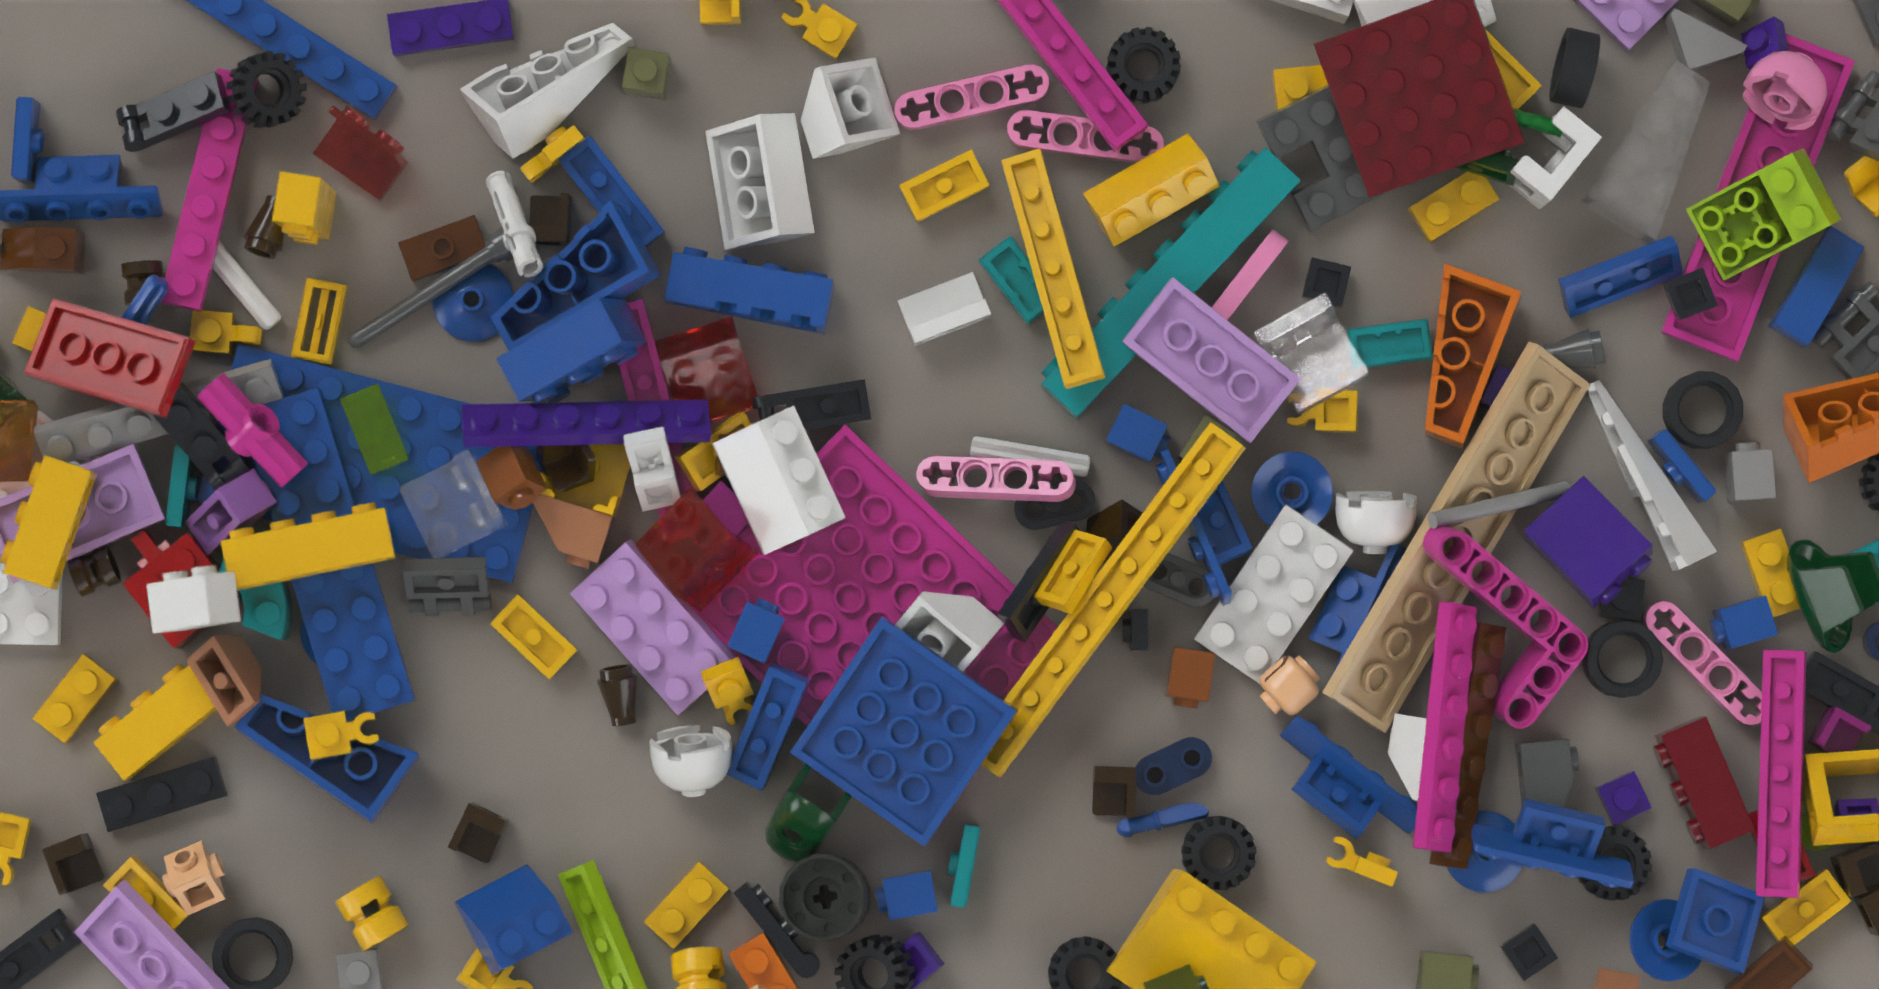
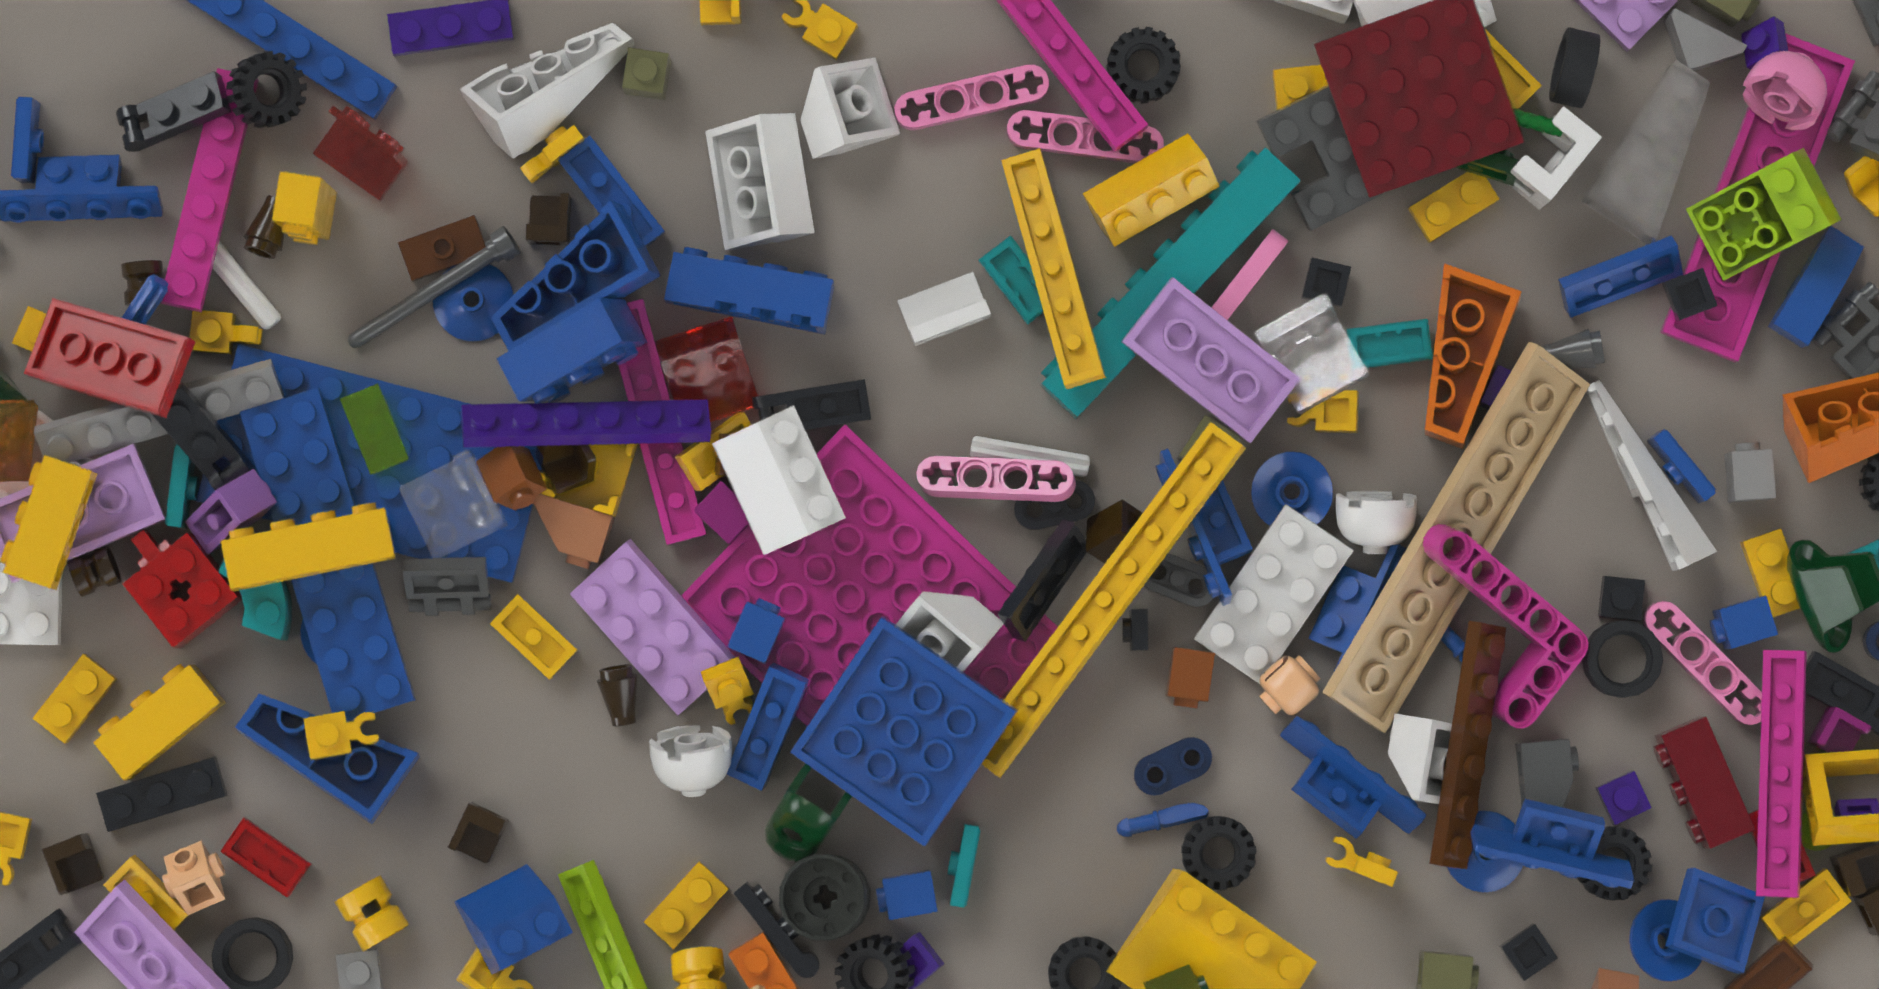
(43, 250): reddish brown slope -> none
(193, 601): white brick -> none
(228, 675): nougat slope -> none
(252, 429): dark pink piece -> none
(266, 857): none -> red plate
(312, 355): yellow tile -> none
(518, 235): white pin -> none
(652, 468): white slope -> none
(694, 550): clear red bracket -> none
(944, 186): yellow plate -> none
(1073, 571): yellow plate -> none
(1114, 791): dark brown panel -> none
(1138, 434): blue brick -> none
(1445, 727): dark pink plate -> none
(1497, 505): light grey bar -> none
(1589, 543): dark purple brick -> none
(1725, 388): black tyre -> none

